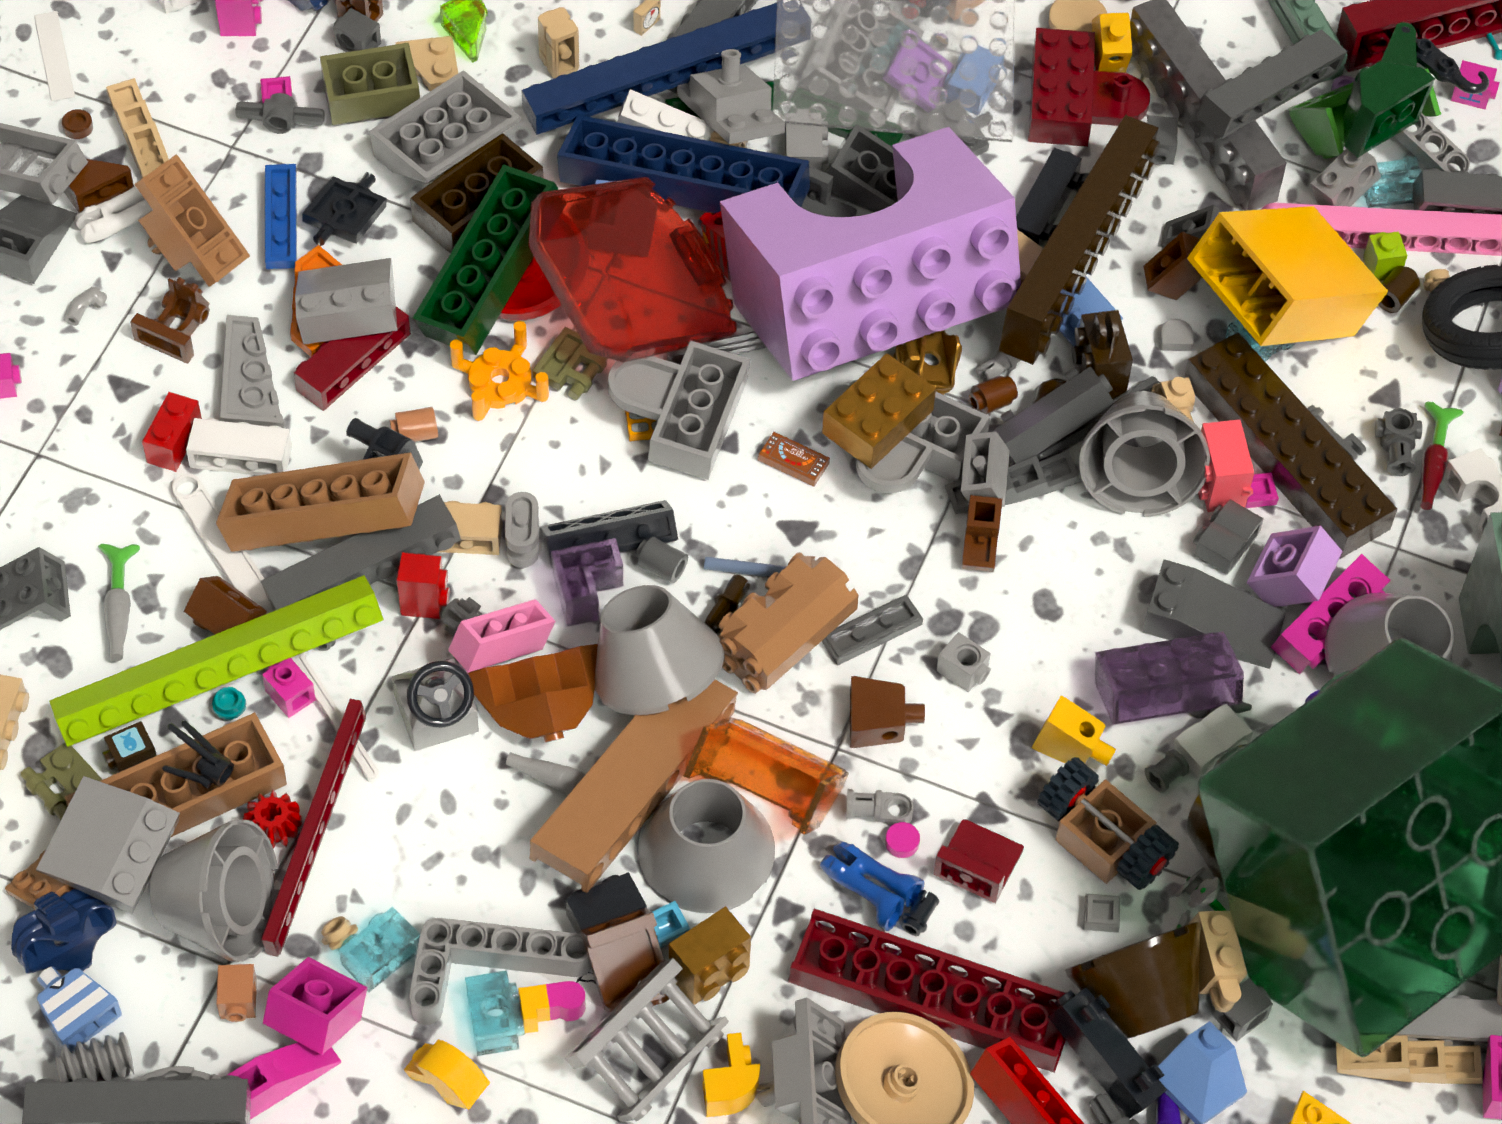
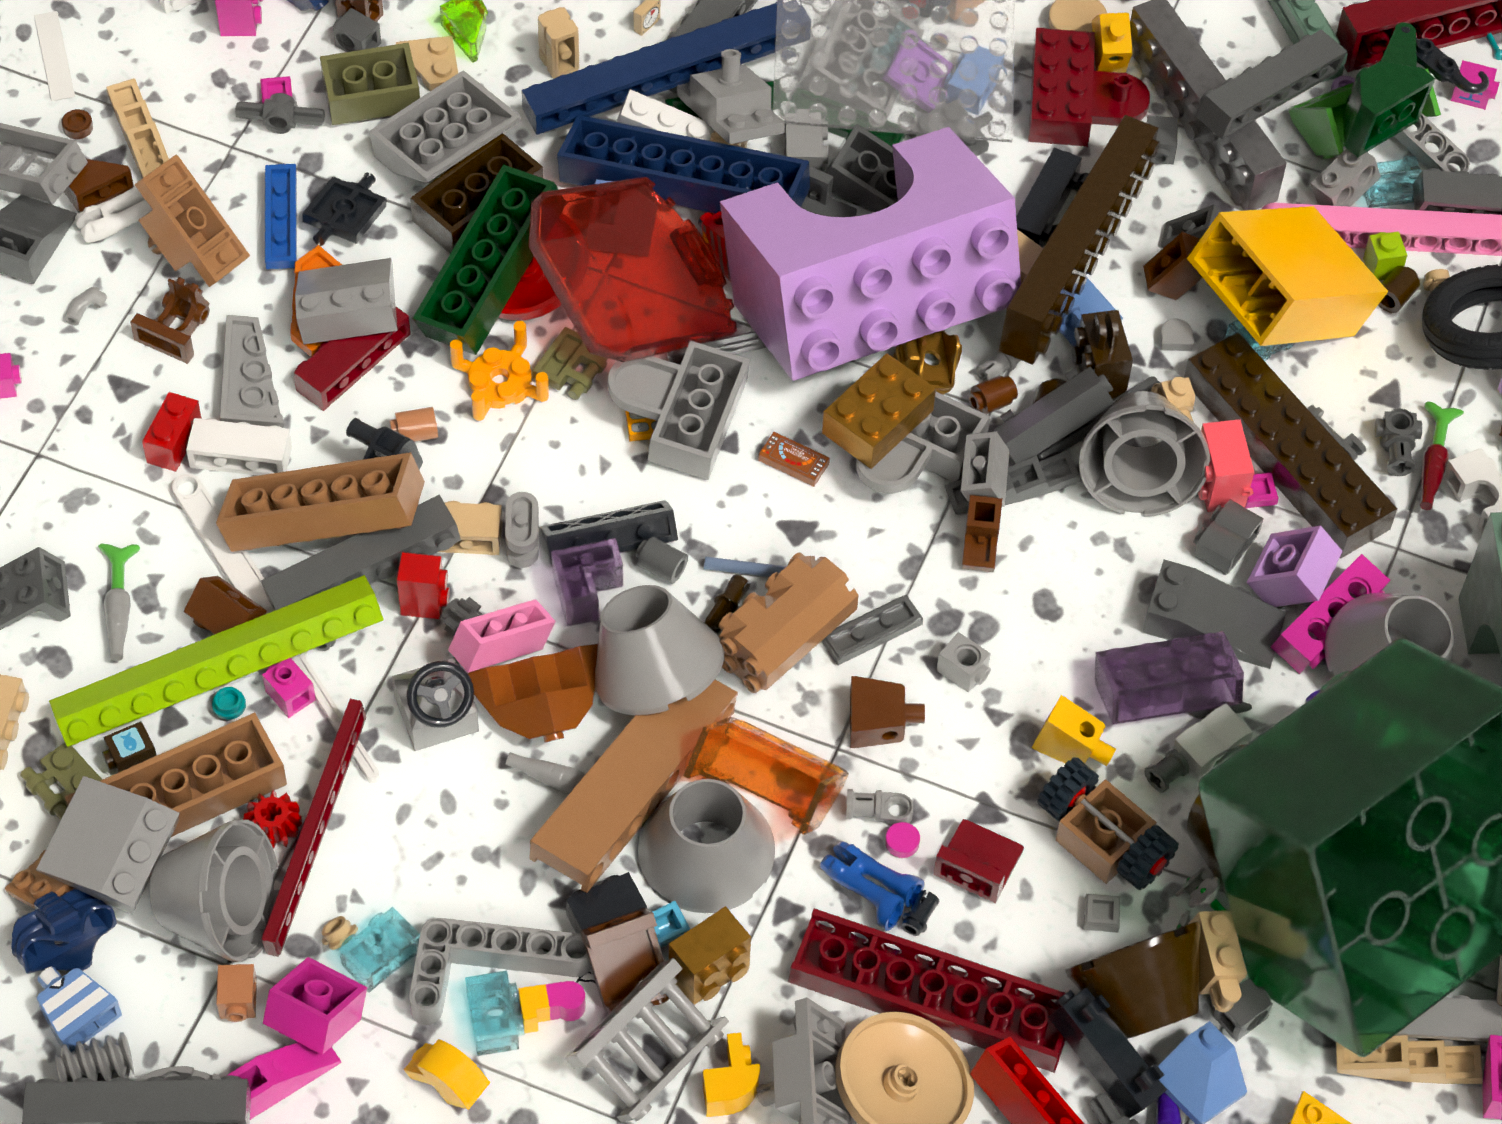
(213, 765): black plant -> none

